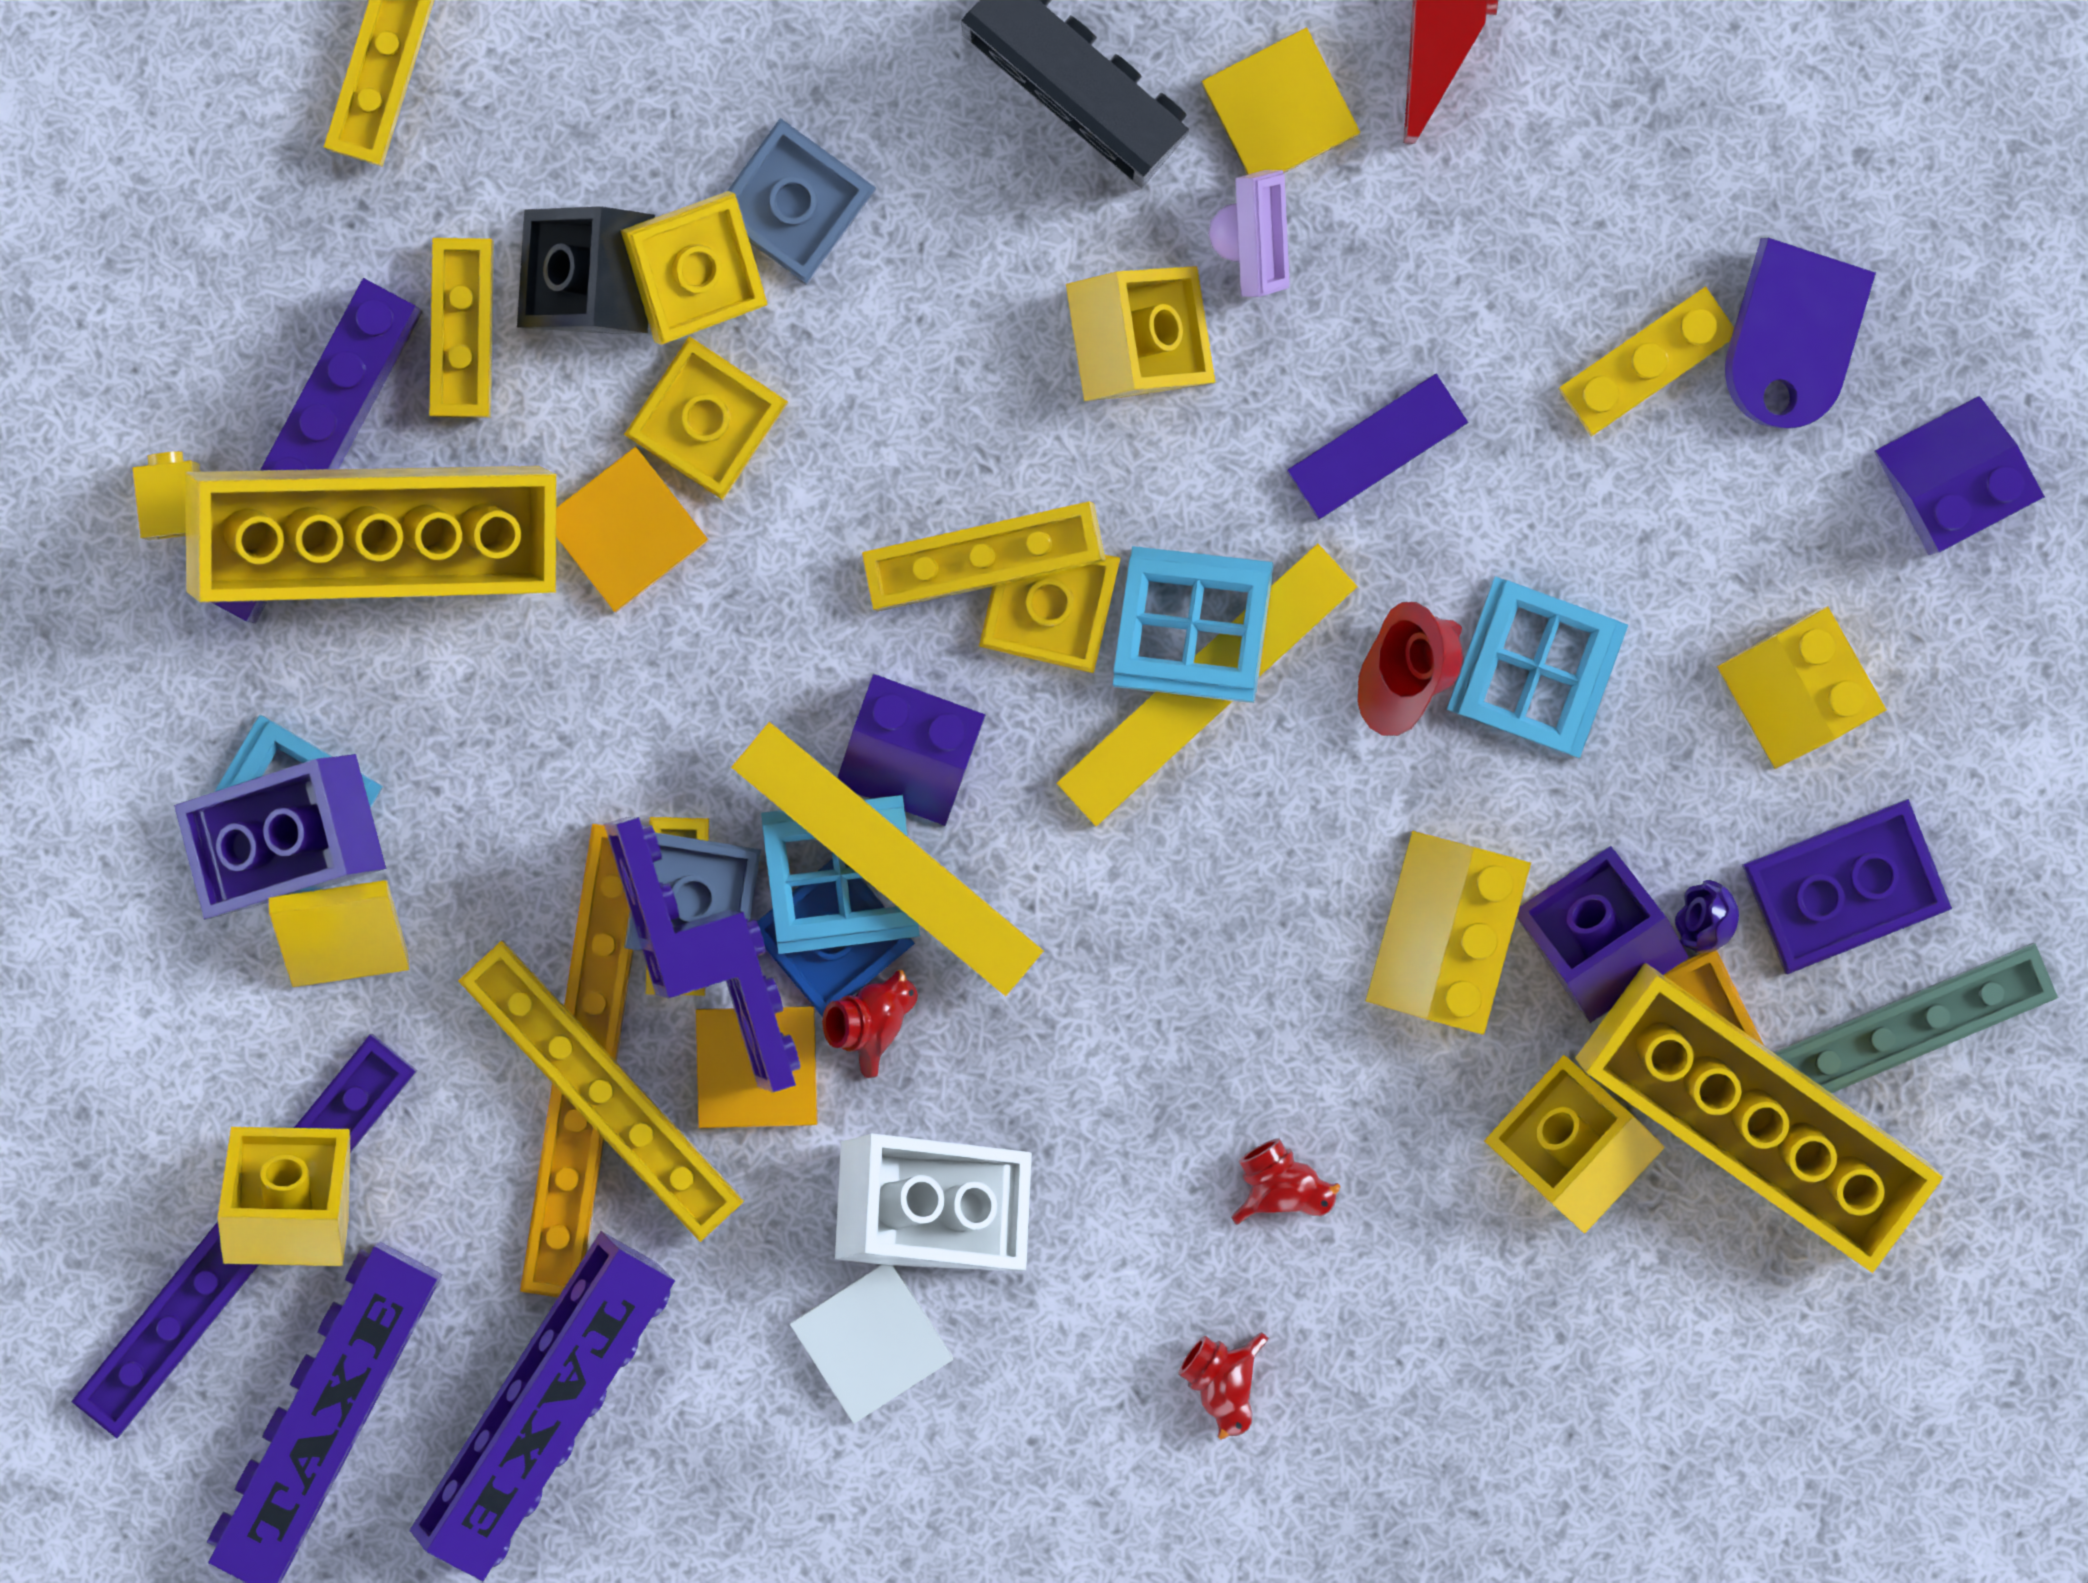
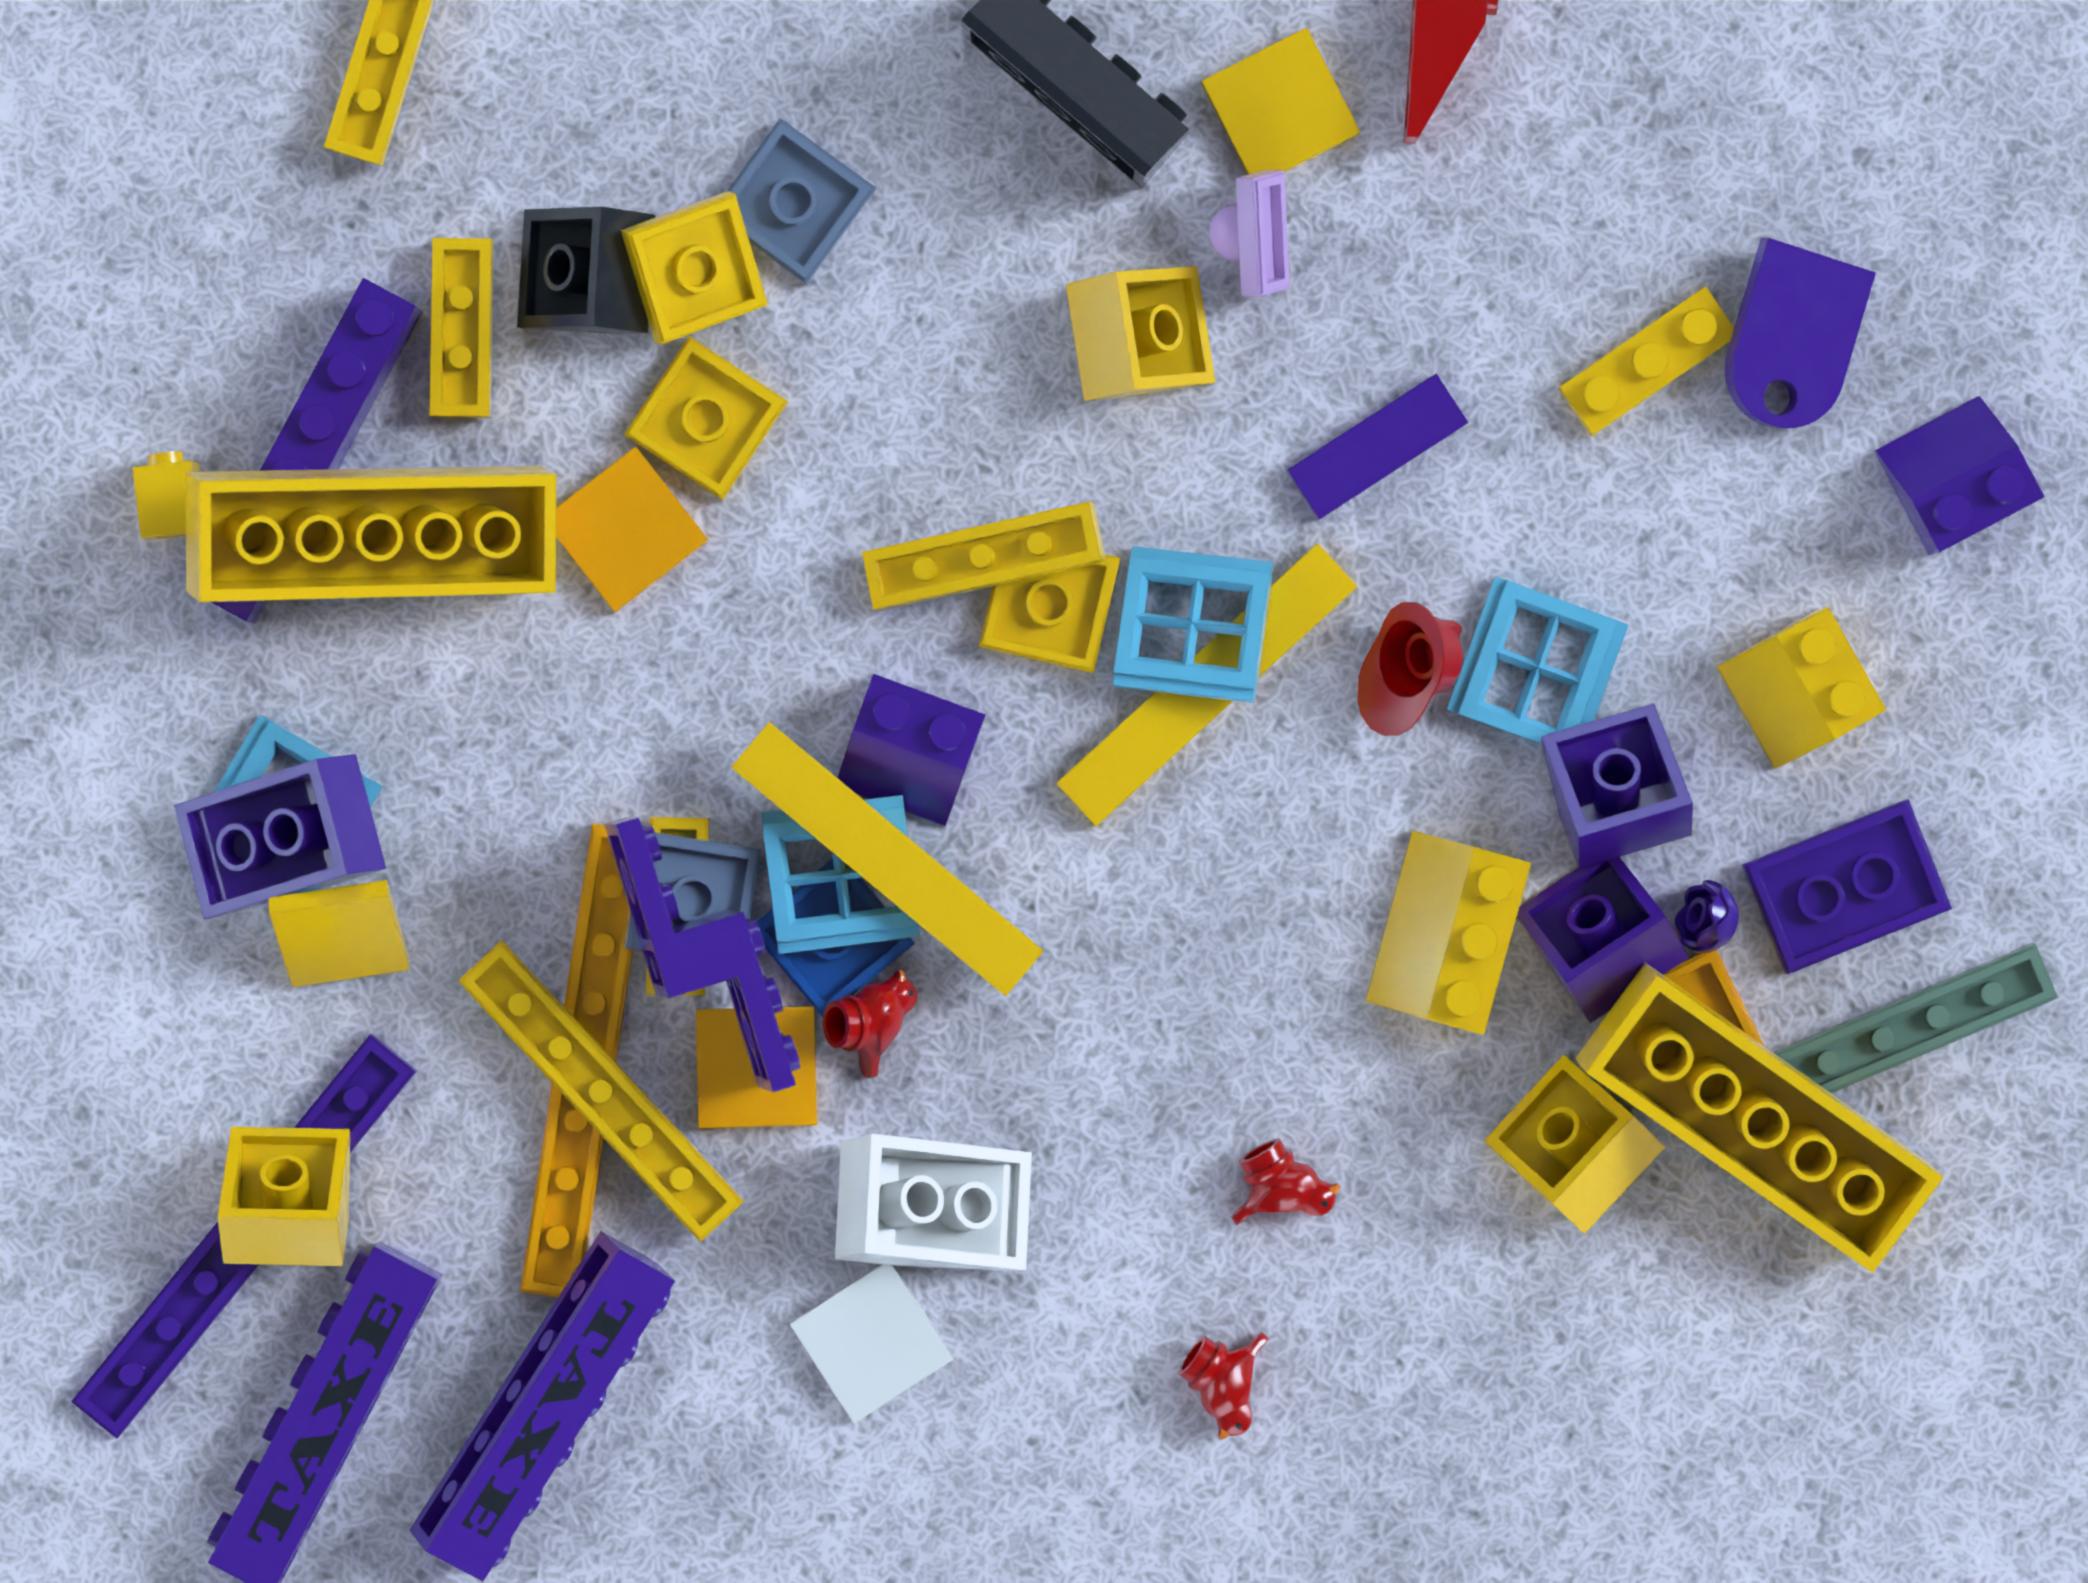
(1617, 786): none -> dark purple slope

